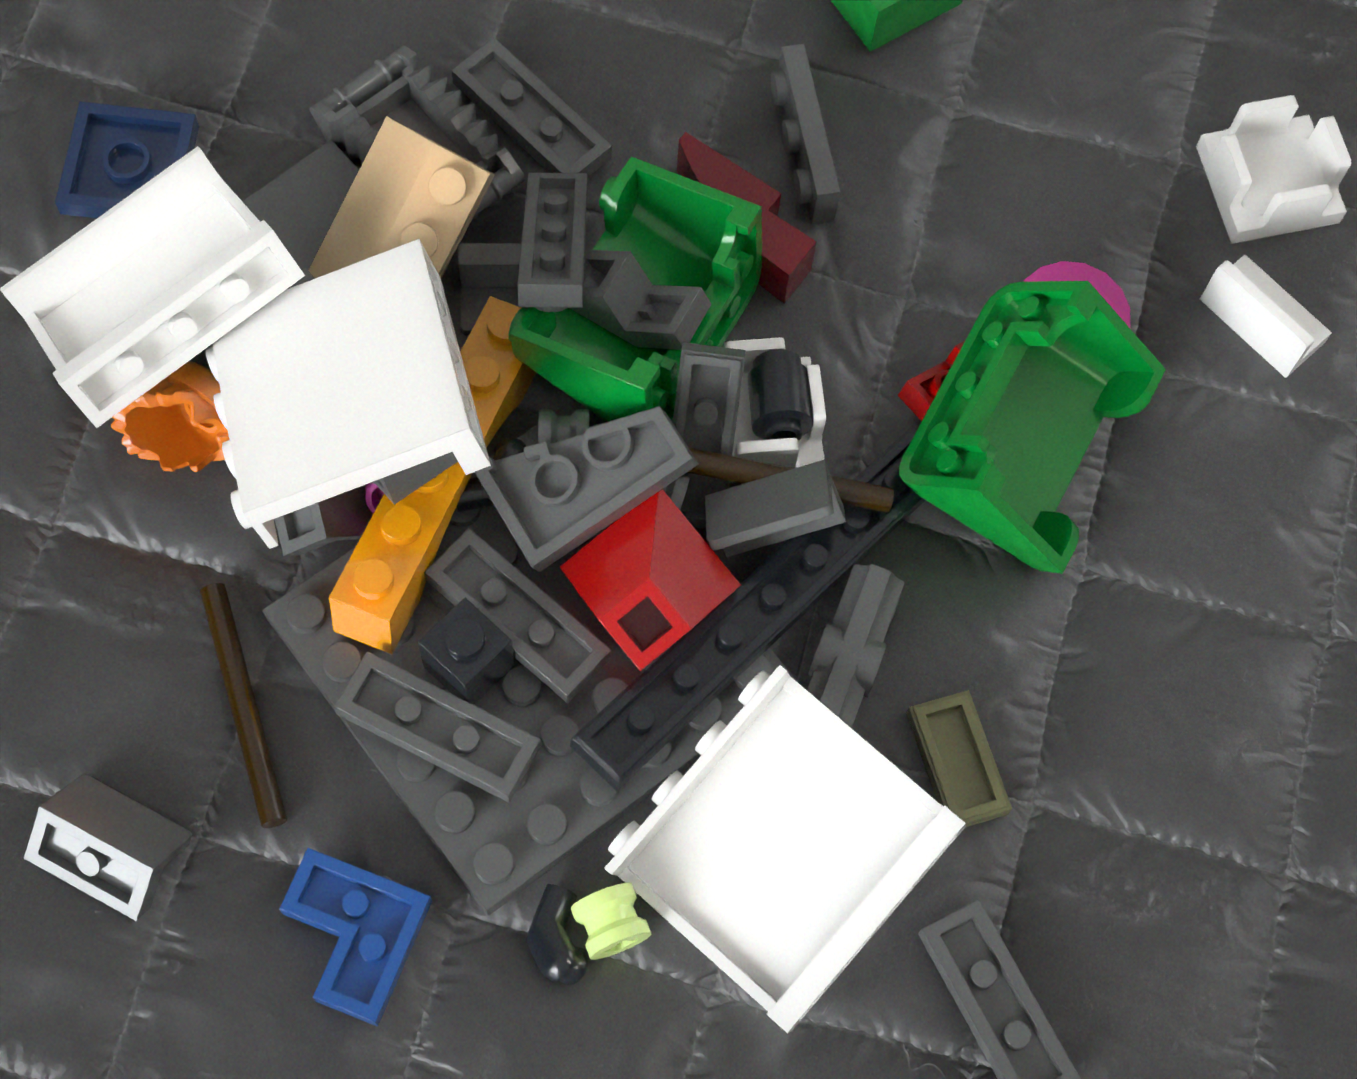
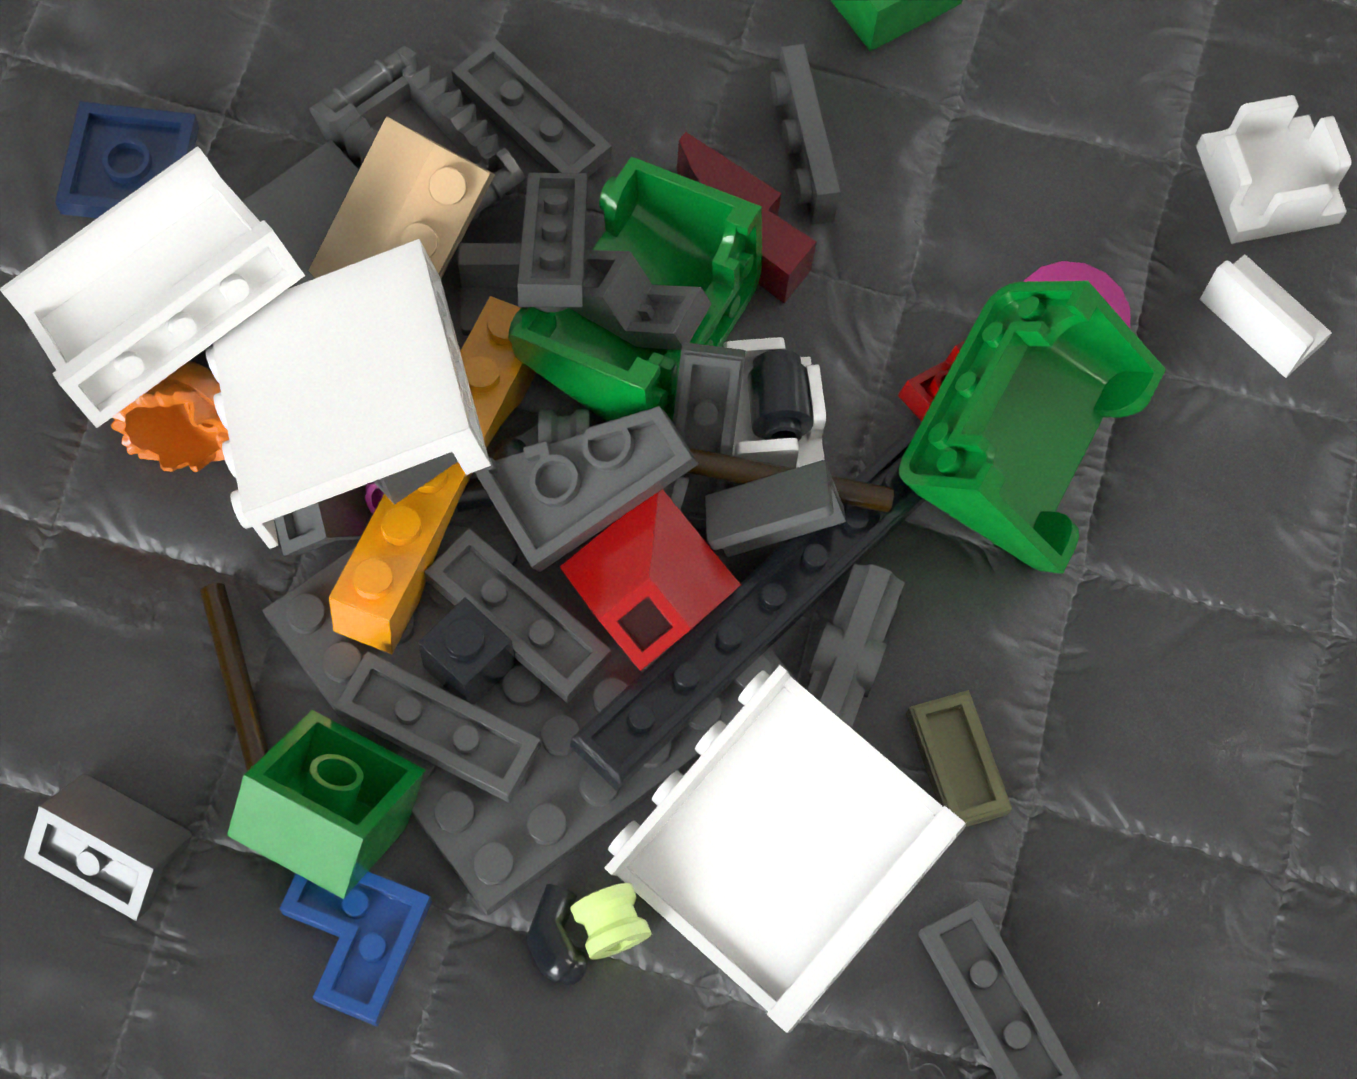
(325, 803): none -> green brick

